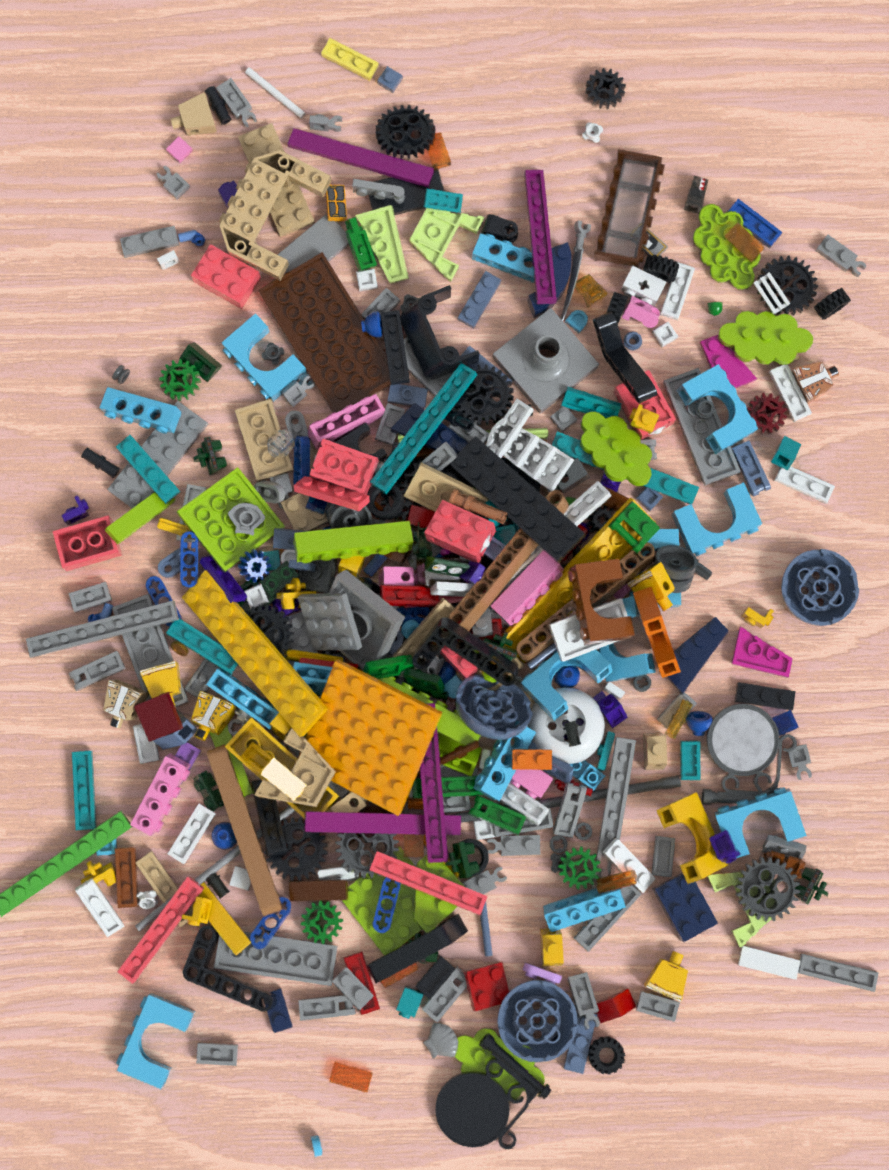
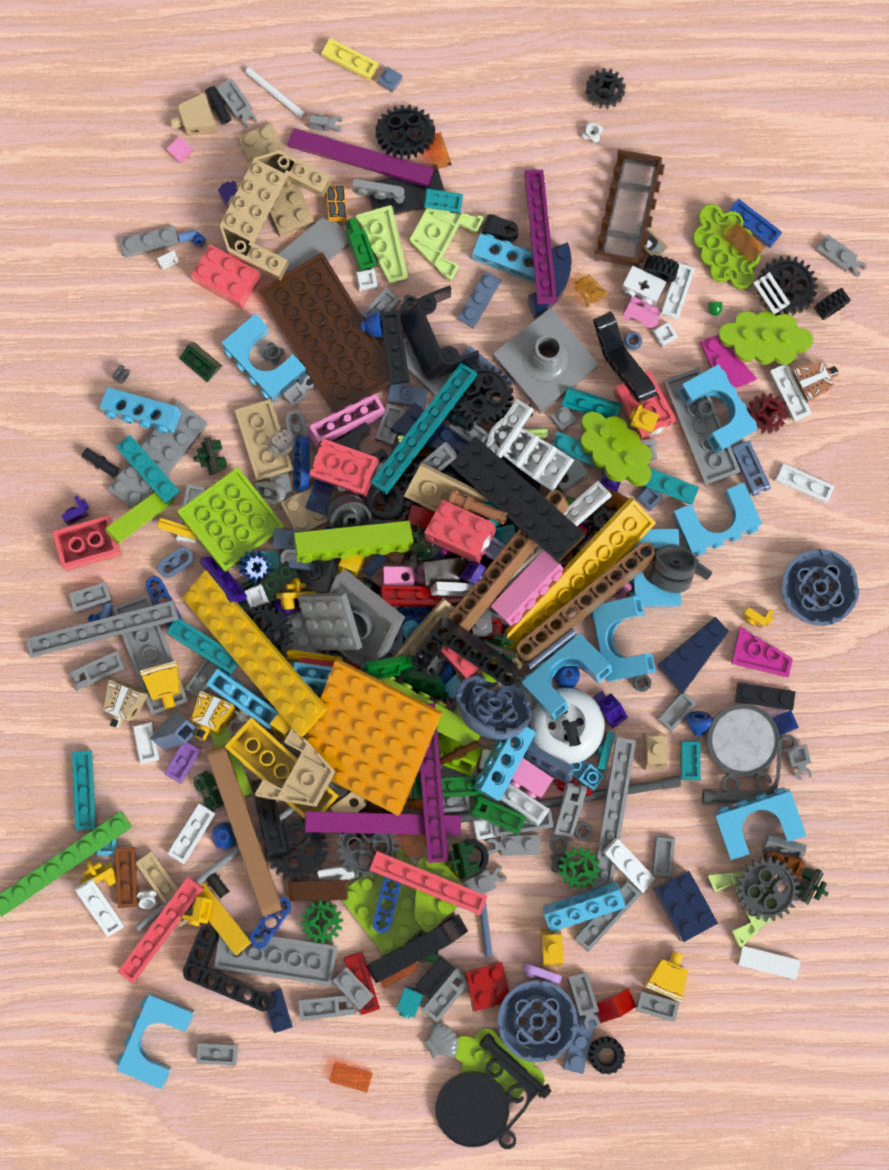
(158, 717): dark red tile -> none
(160, 795): bright pink brick -> none
(173, 184): light grey plate -> none
(175, 385): green gear -> none
(179, 648): pearl gold piece -> none
(193, 573): blue beam -> none
(240, 878): white tile -> none
(246, 518): light grey animal -> none
(273, 771): arch -> none
(316, 1145): medium azure tile -> none
(331, 493): coral plate -> none
(445, 566): dark green slope -> none
(531, 759): orange plate -> none
(567, 631): white plate -> none
(576, 262): light grey sword -> none
(577, 320): medium azure tile -> none
(593, 626): dark orange arch -> none
(613, 689): white tile -> none
(616, 881): clear orange tile -> none
(617, 305): black tyre -> none
(639, 522): green plate -> none
(656, 632): orange arch -> none
(659, 581): yellow torso -> none
(678, 719): clear yellow pin -> none
(692, 814): yellow arch -> none
(696, 194): clear smoke leg -> none
(724, 847): dark purple bracket -> none
(786, 453): teal brick -> none
(838, 972): light grey tile -> none

